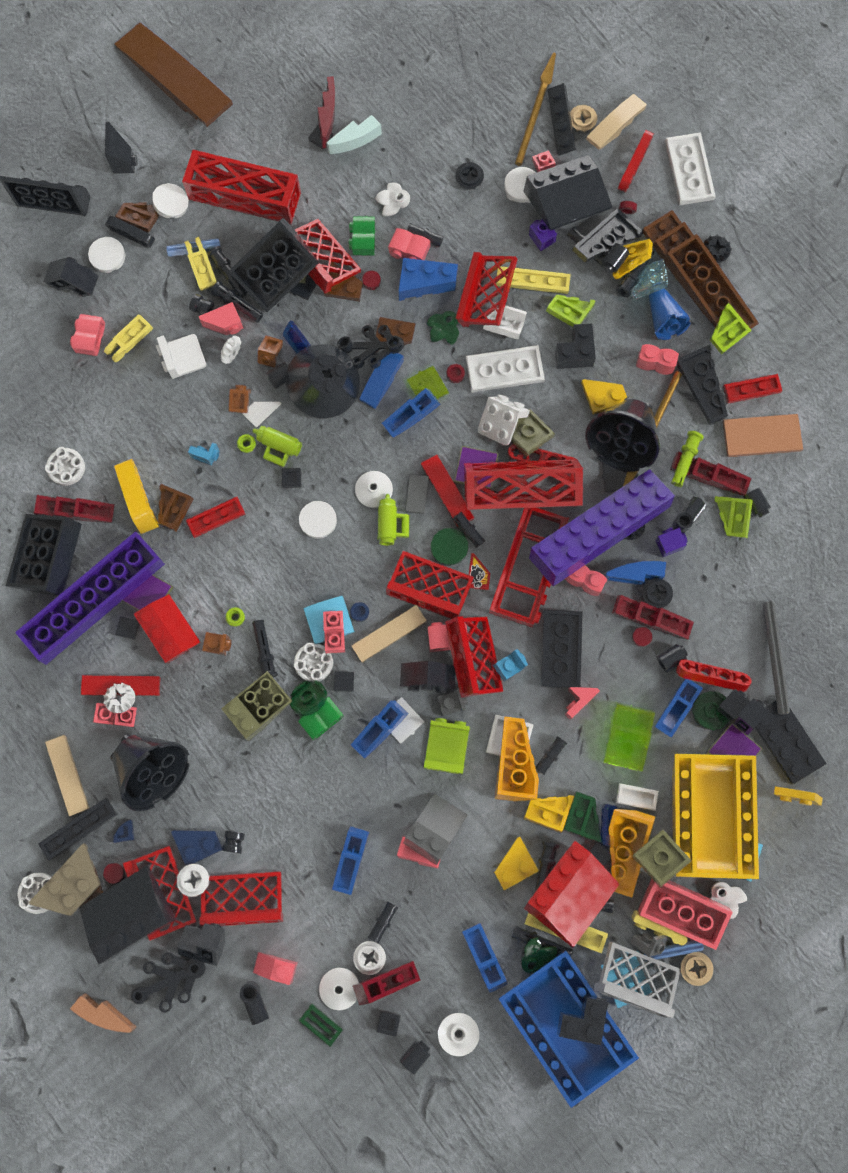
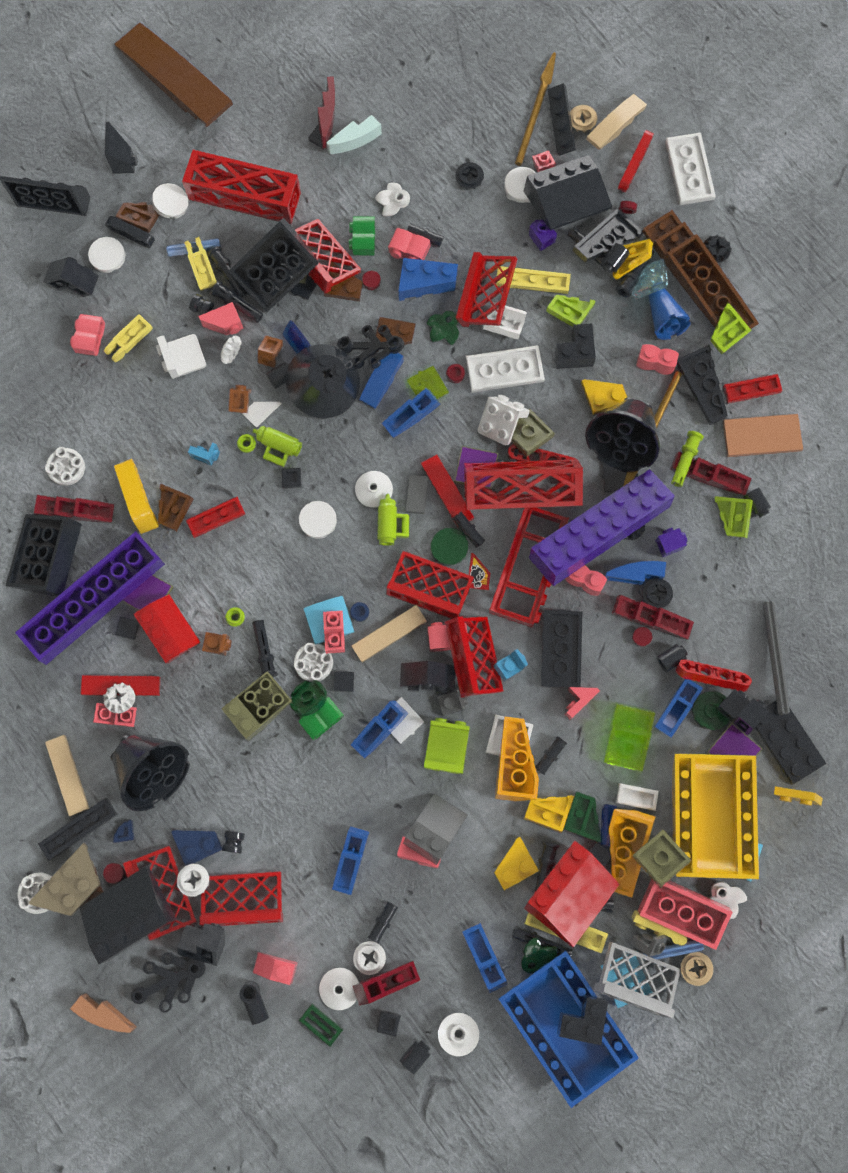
(689, 514): black piece -> none

